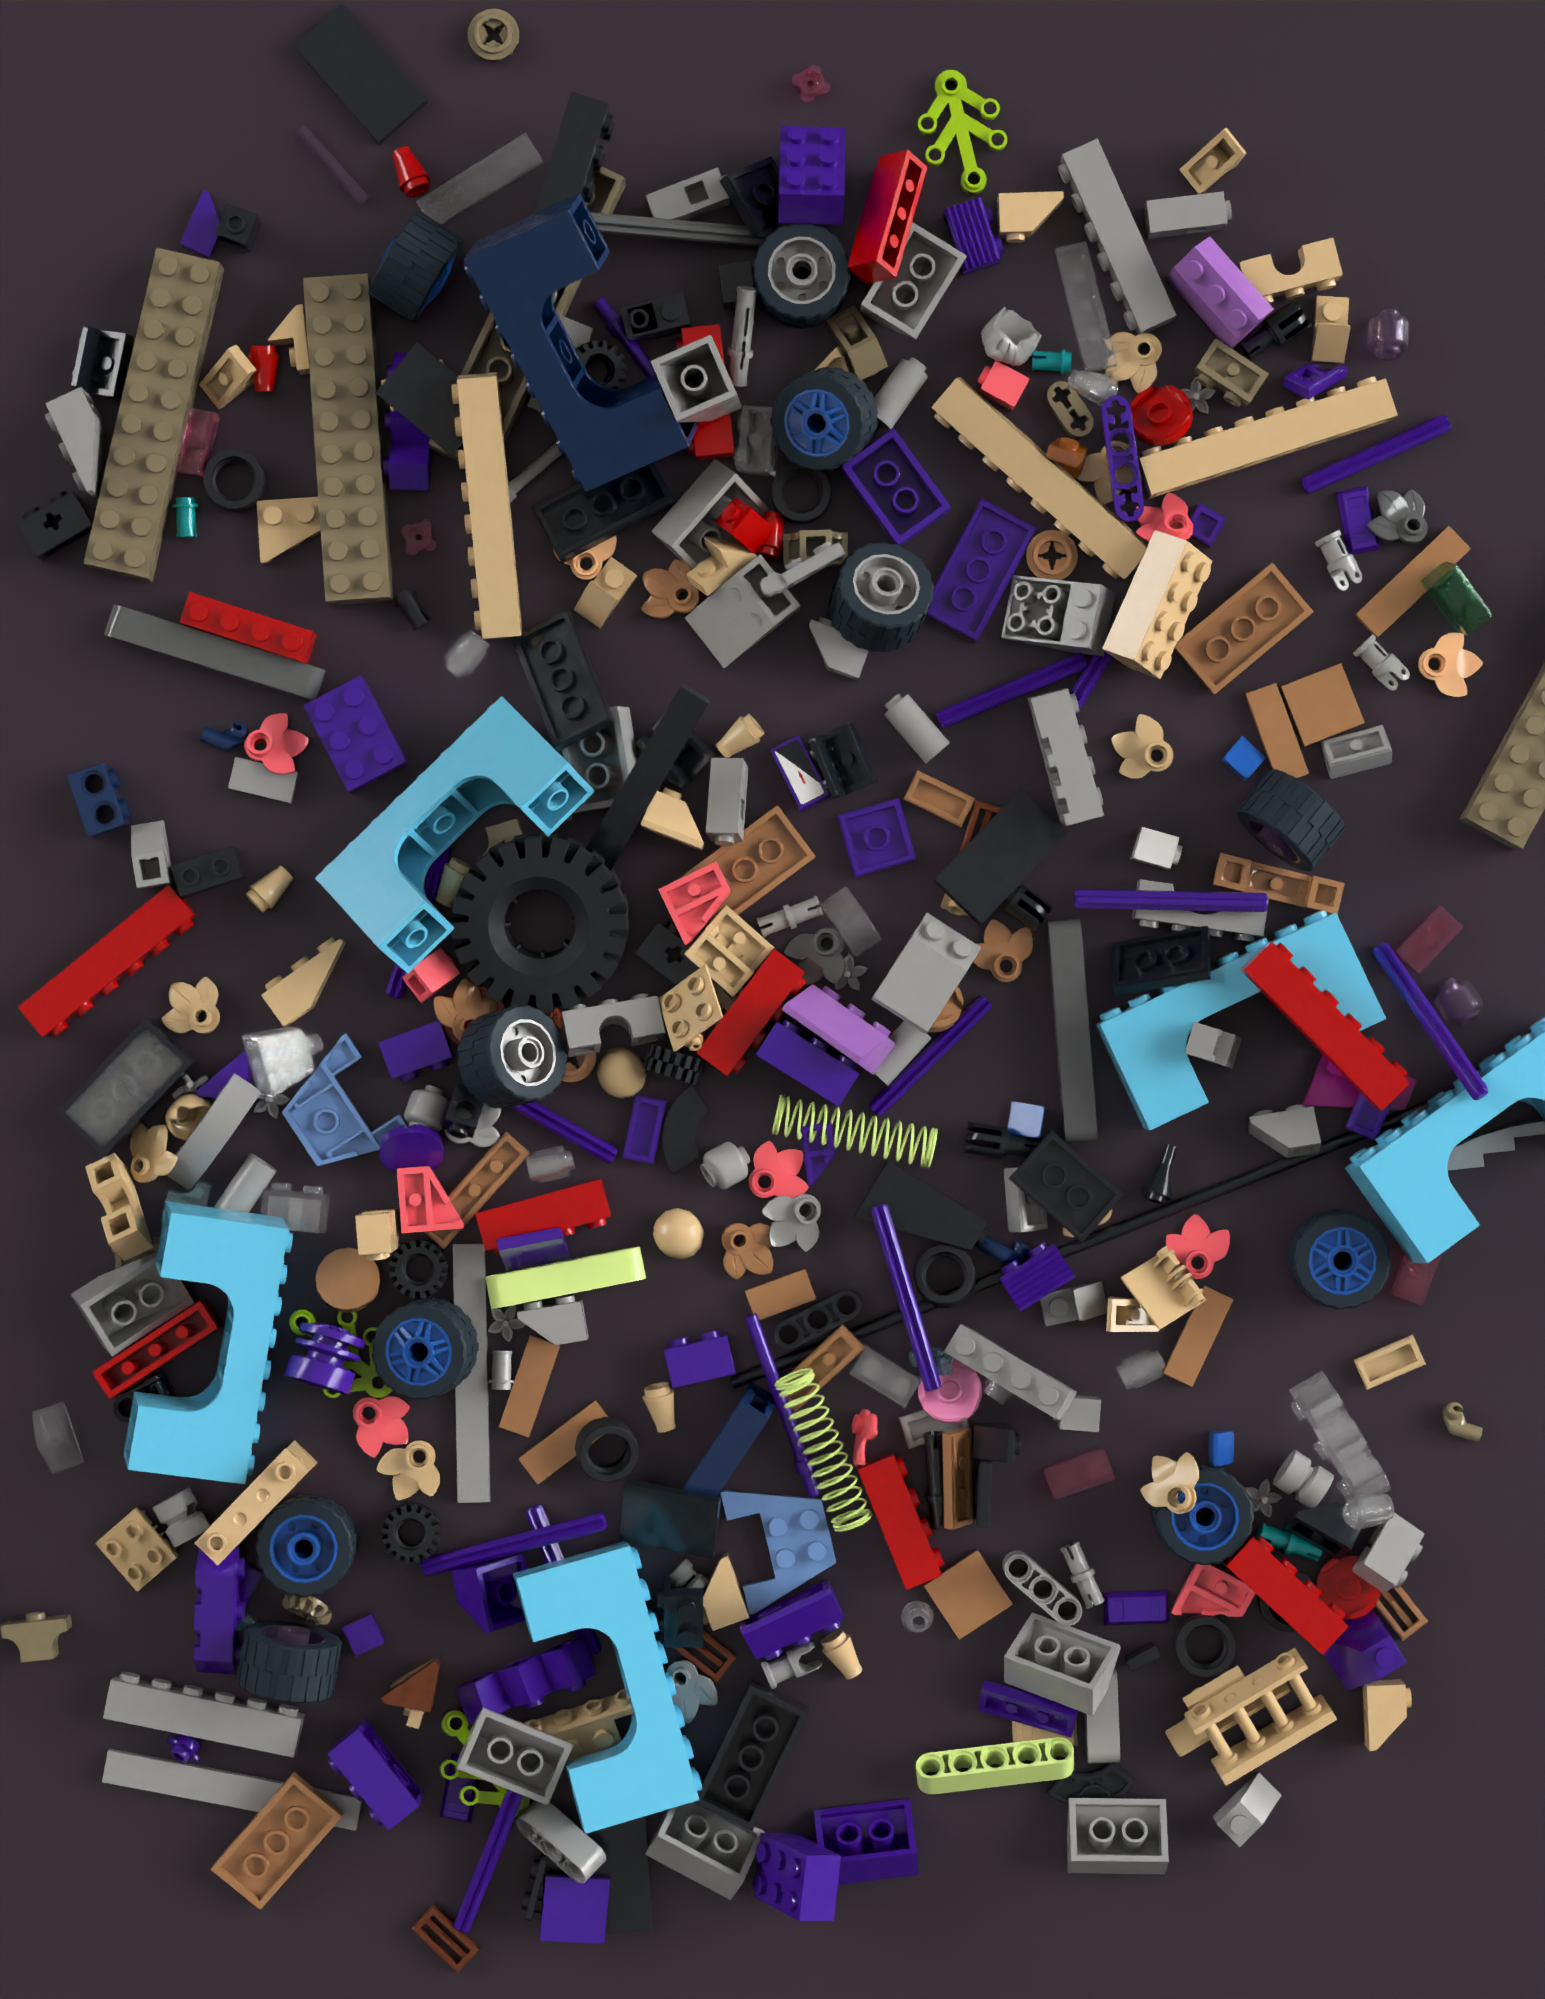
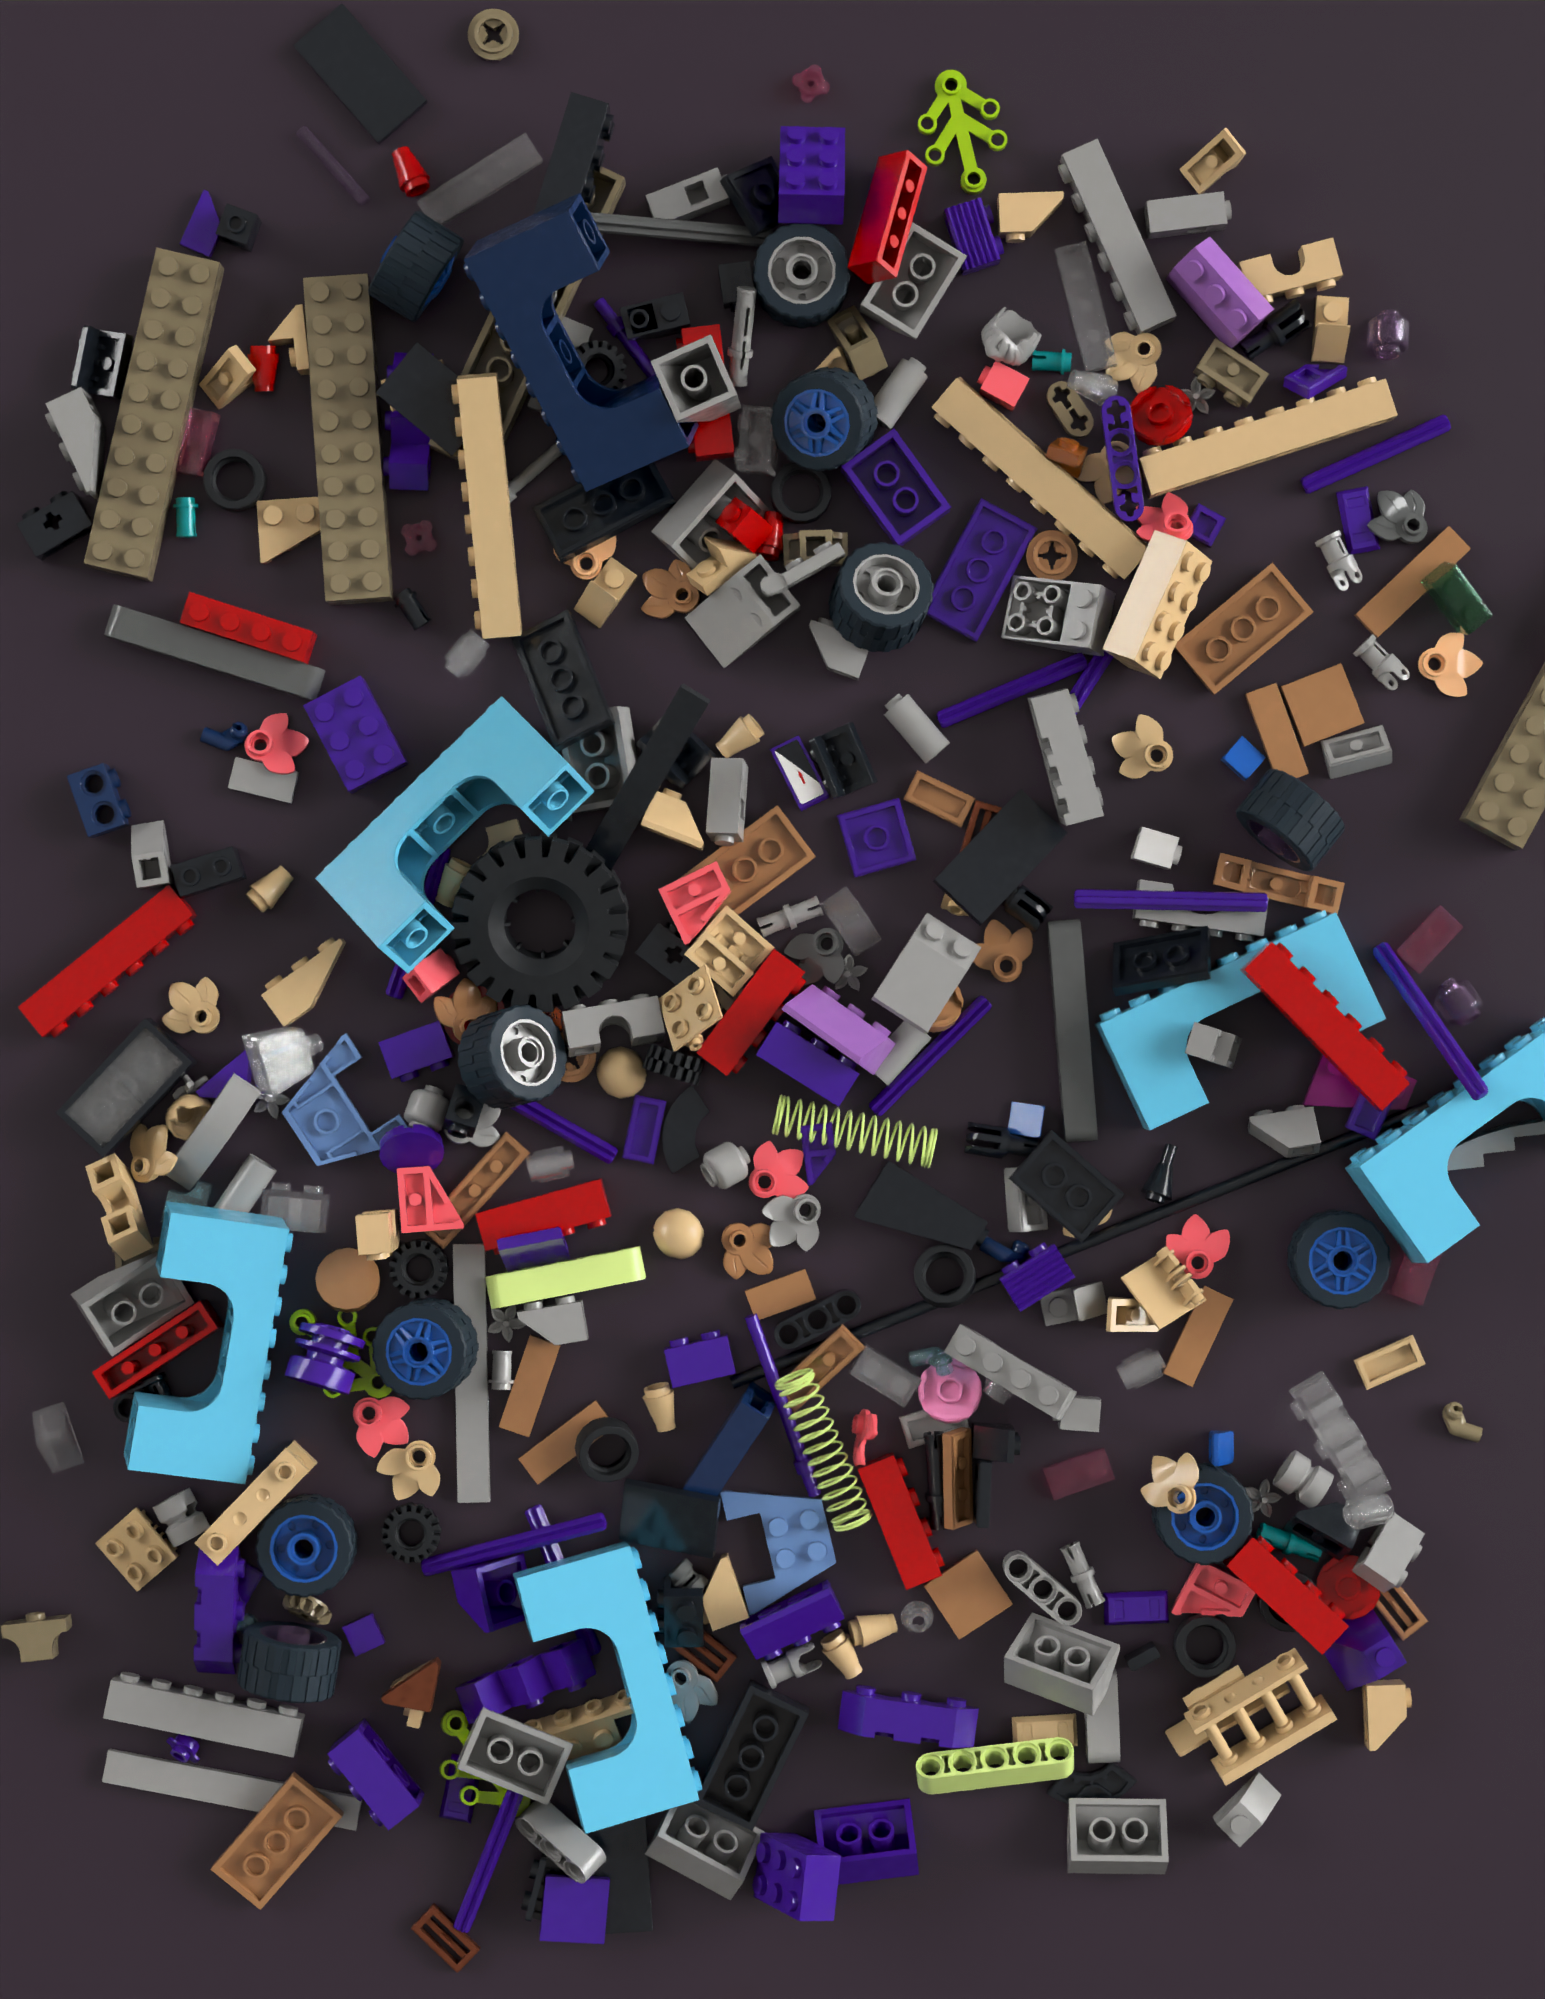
(871, 1628): none -> tan cone
(906, 1297): dark purple axle -> none
(908, 1718): none -> dark purple brick
(1027, 1708): dark purple plate -> none

